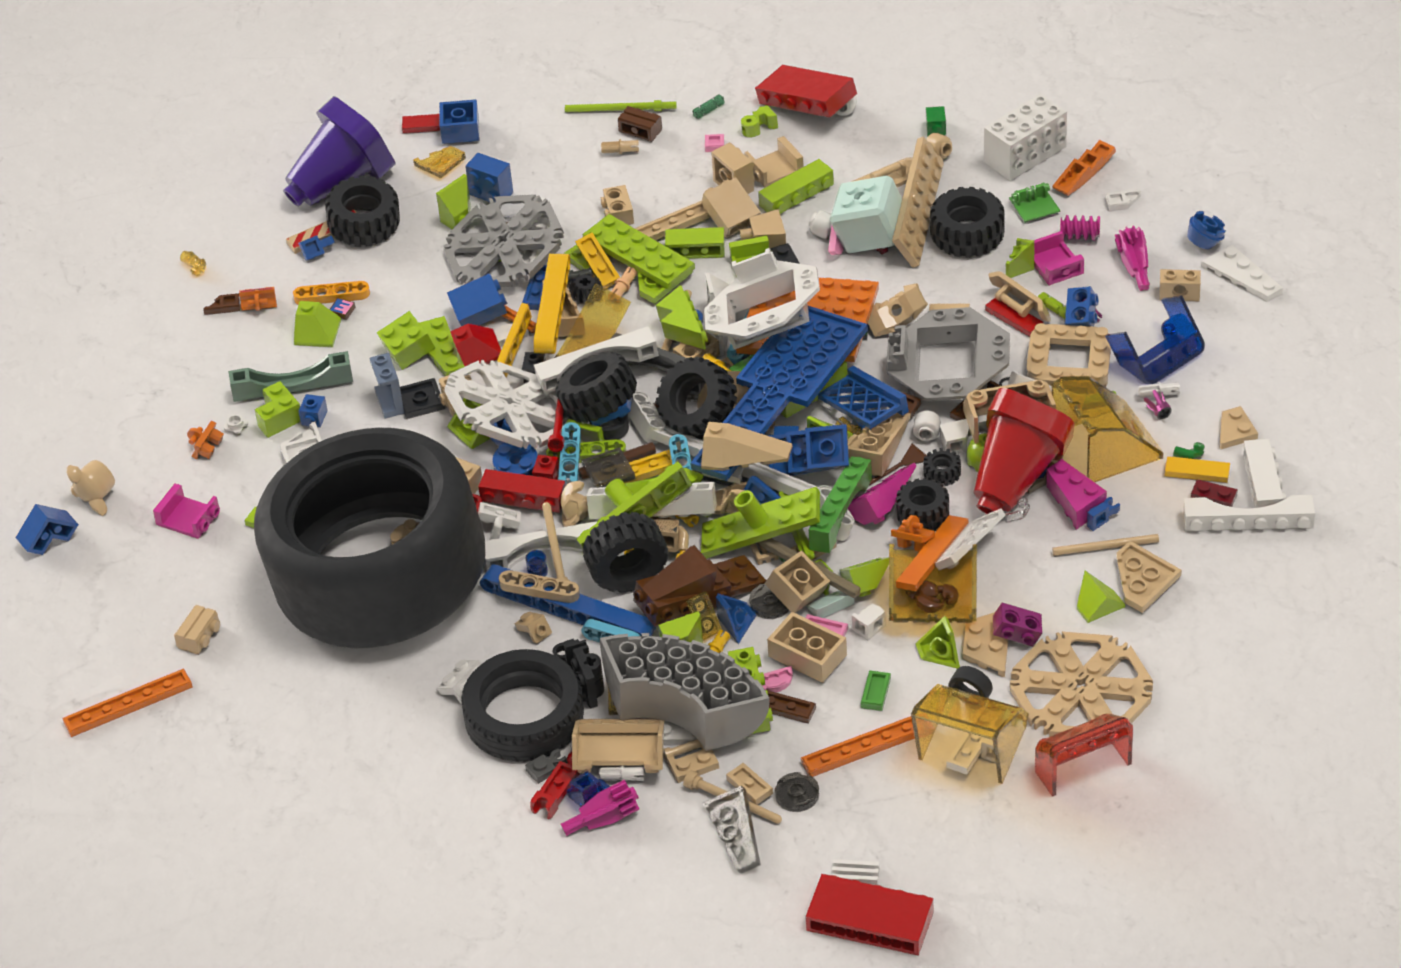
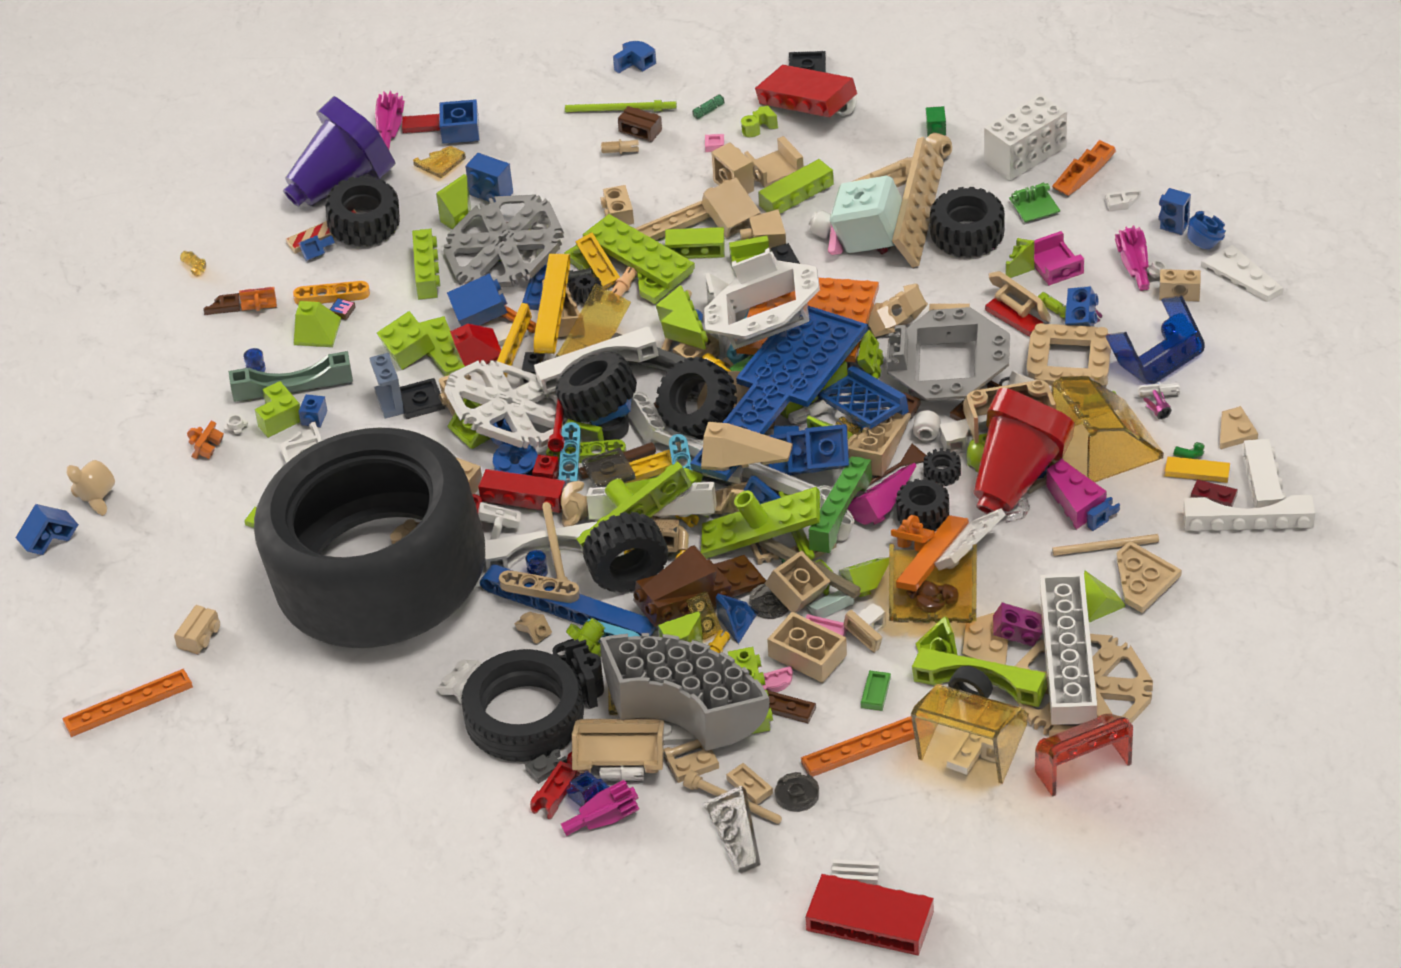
(185, 514): dark pink panel -> none
(254, 359): none -> clear blue wheel
(388, 115): none -> dark pink piece
(425, 263): none -> lime brick
(591, 632): none -> lime plant
(634, 54): none -> blue brick
(808, 60): none -> black tile
(812, 410): none -> white axle
(862, 631): none -> tan tile
(870, 355): none -> lime plate
(1022, 684): none -> lime arch
(1068, 649): none -> white brick
(1080, 227): dark pink piece -> none
(1154, 268): none -> white plate
(1174, 211): none -> blue brick

